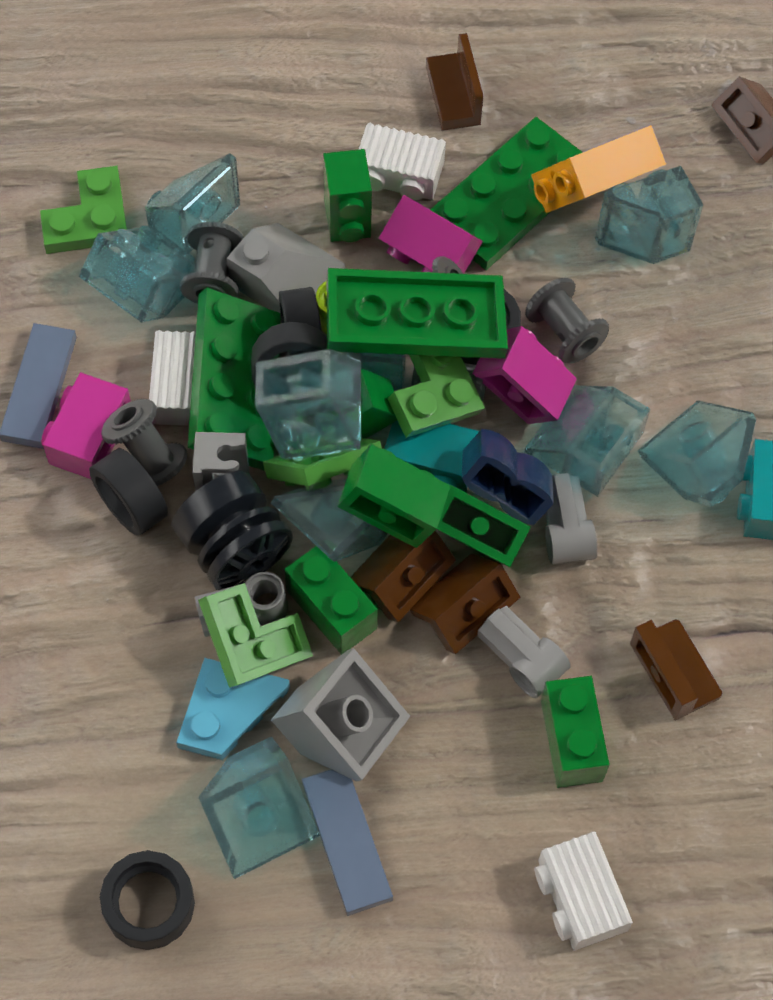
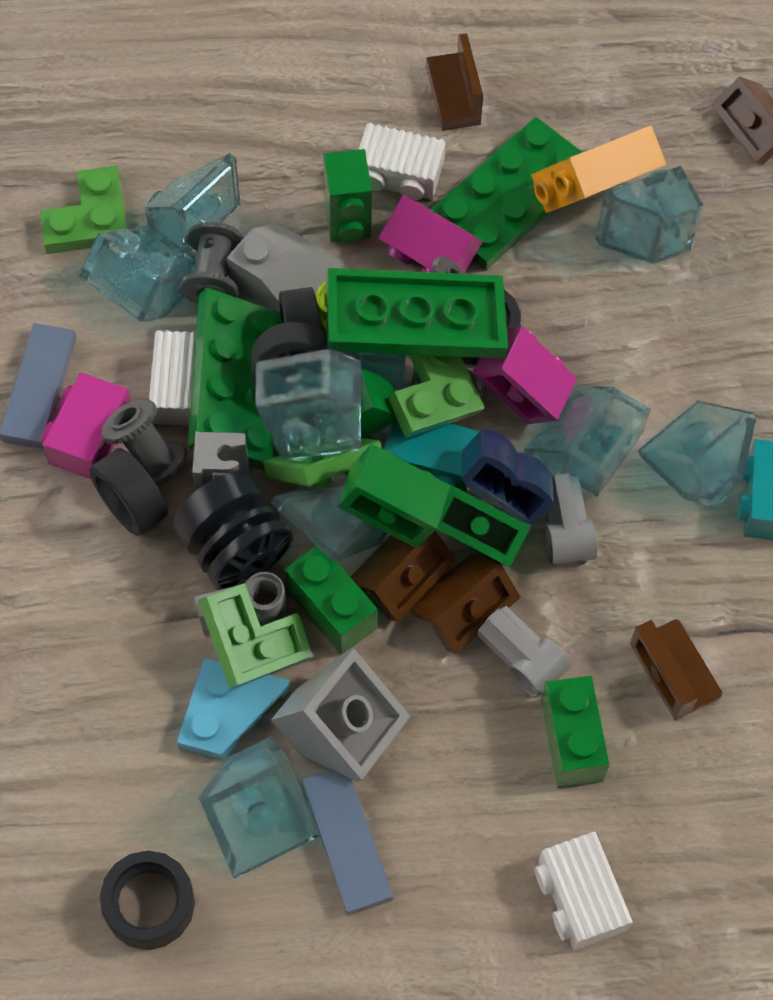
(573, 328): dark grey hose -> none

